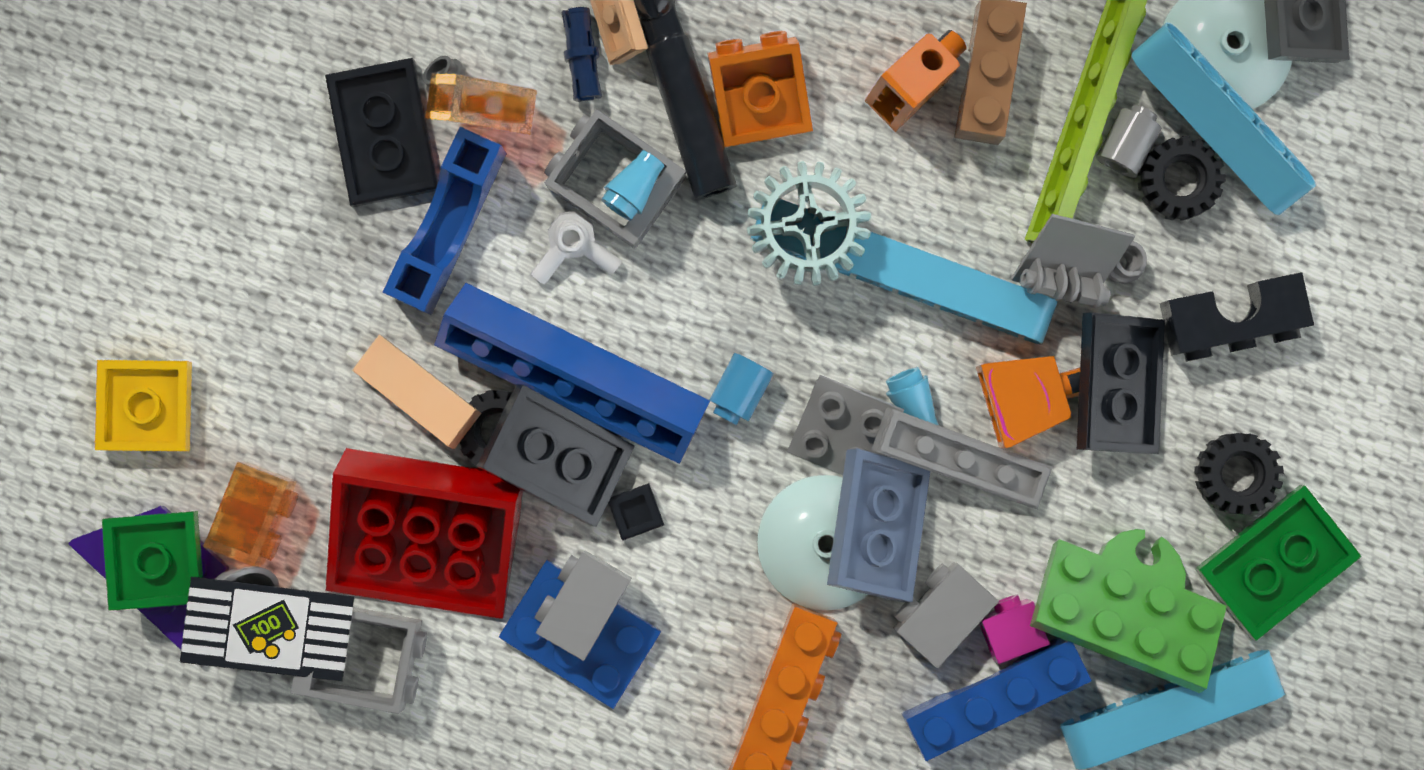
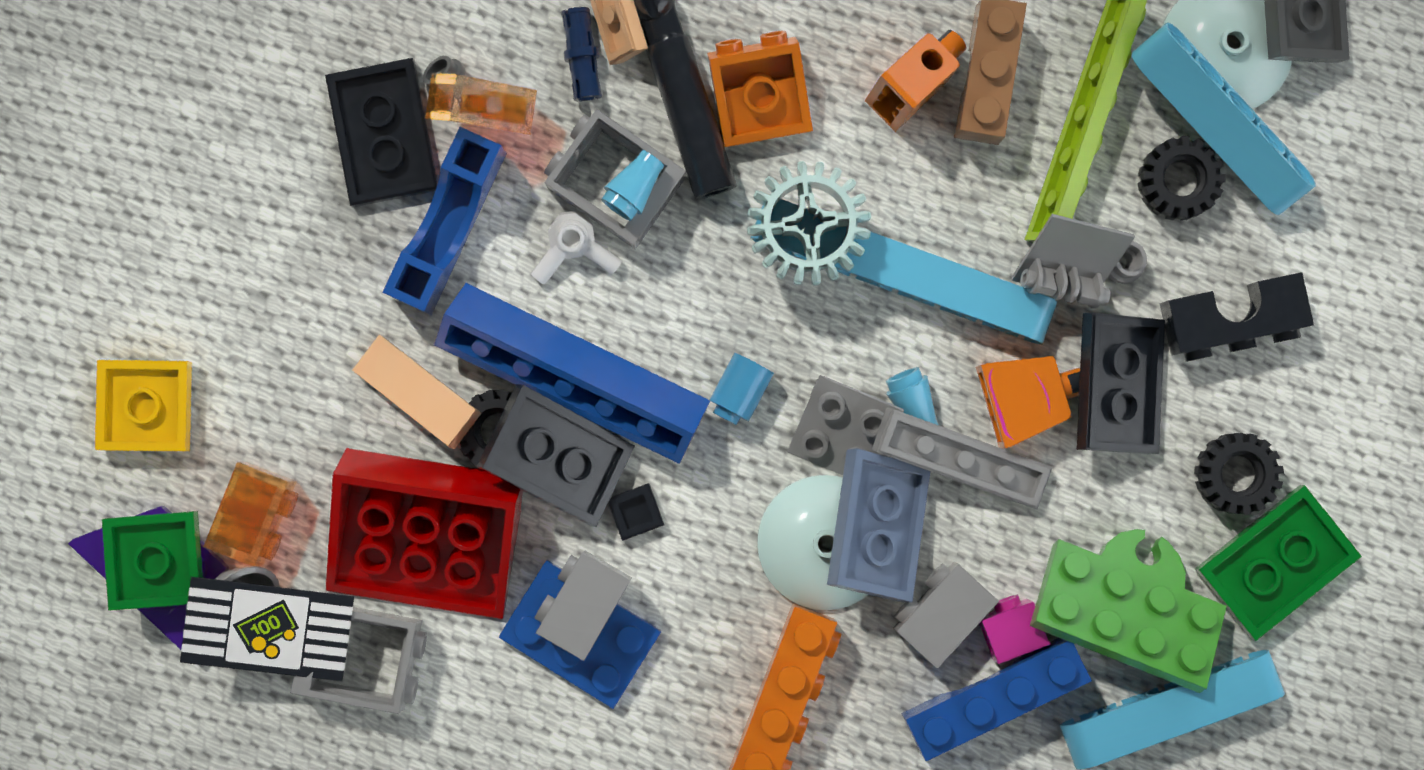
(1129, 140): light grey brick -> none

